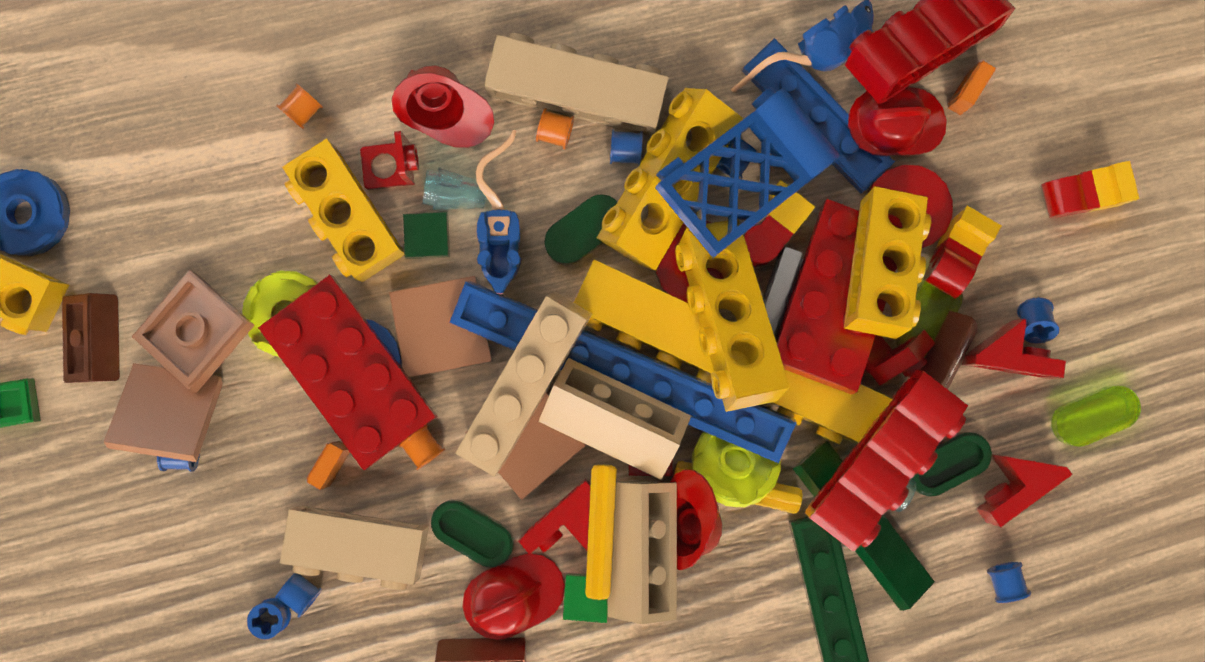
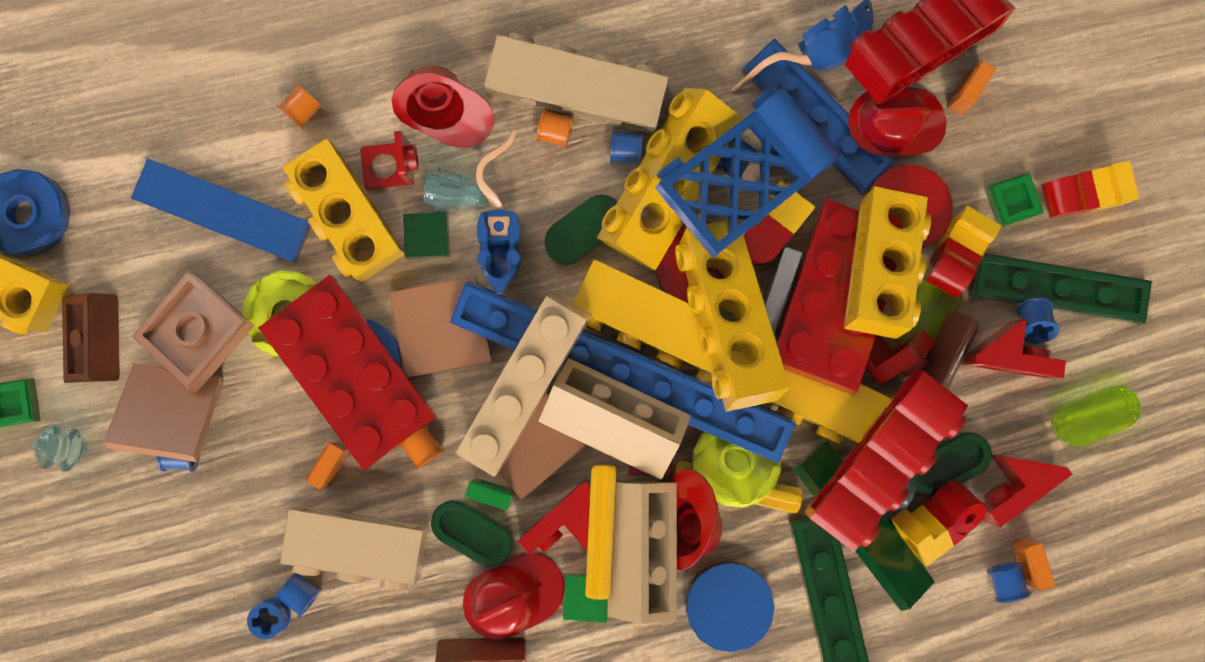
(59, 448): none -> clear light blue wheel
(221, 210): none -> blue tile
(490, 493): none -> green tile
(729, 606): none -> blue tile
(940, 521): none -> leg
(1014, 200): none -> green tile
(1035, 563): none -> orange tile
(1066, 287): none -> dark green tile

